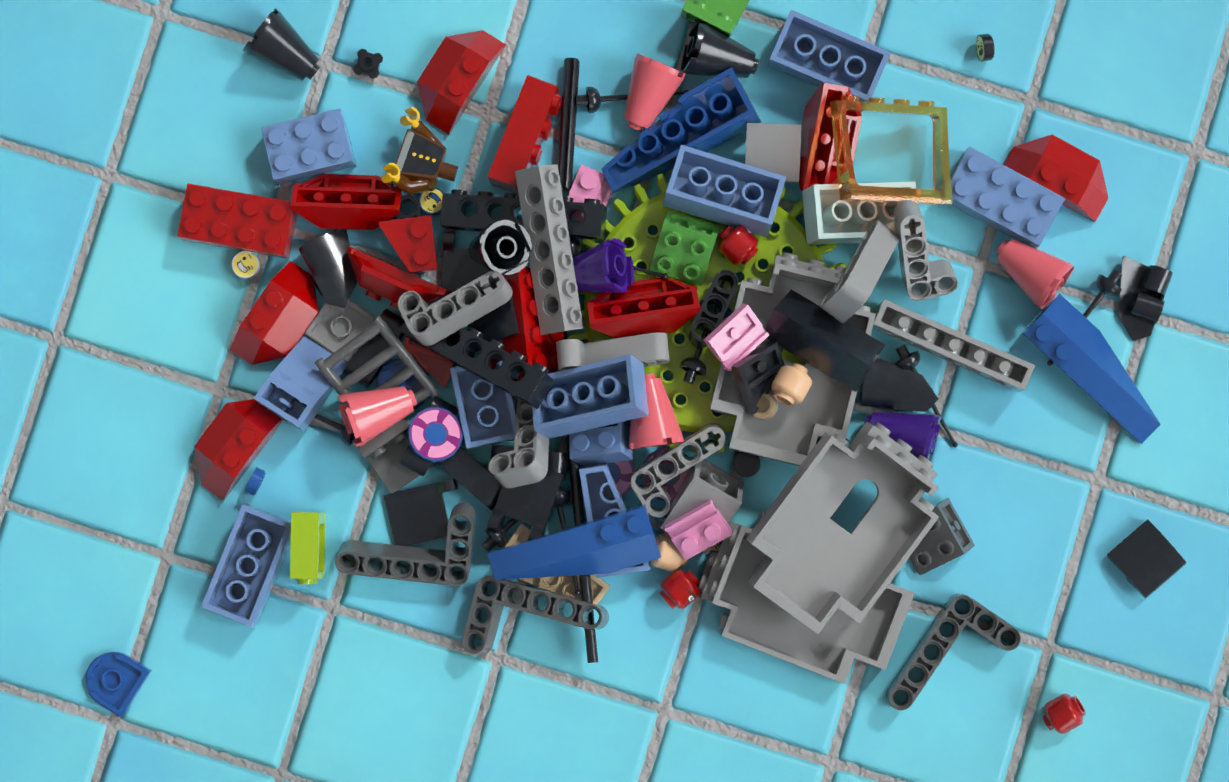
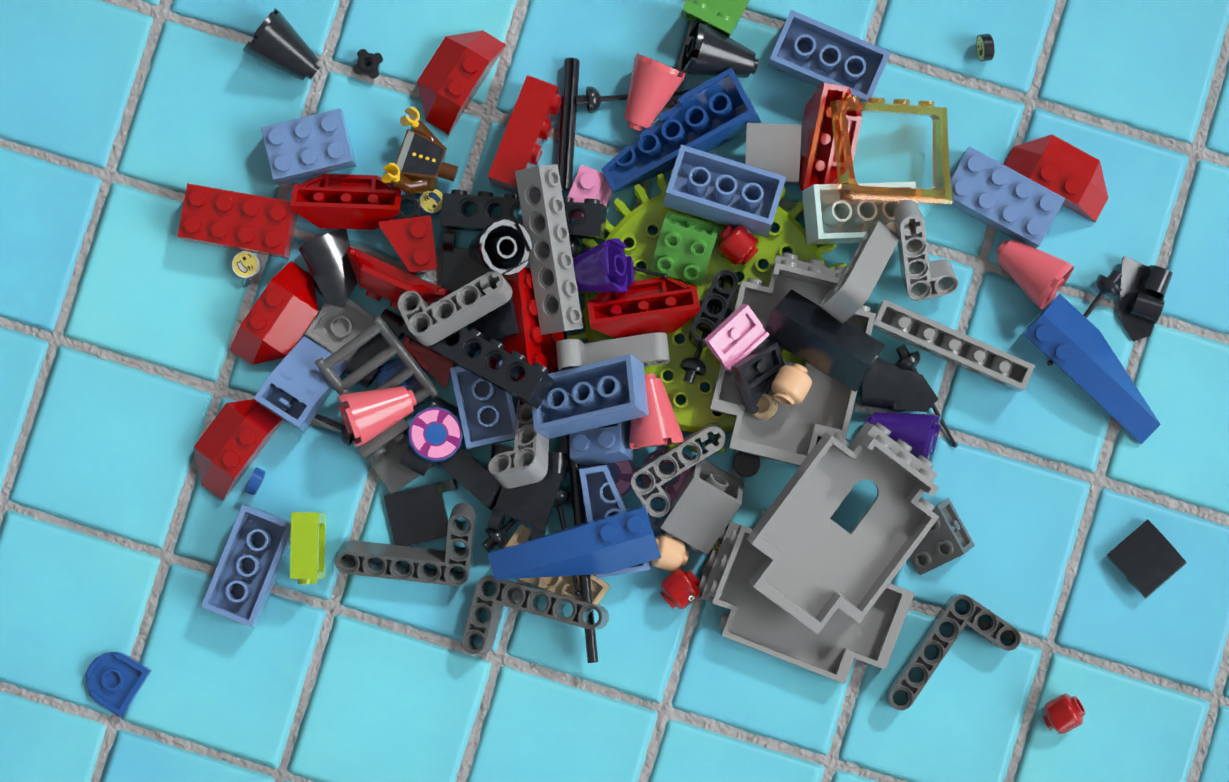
(698, 529): bright pink plate -> none

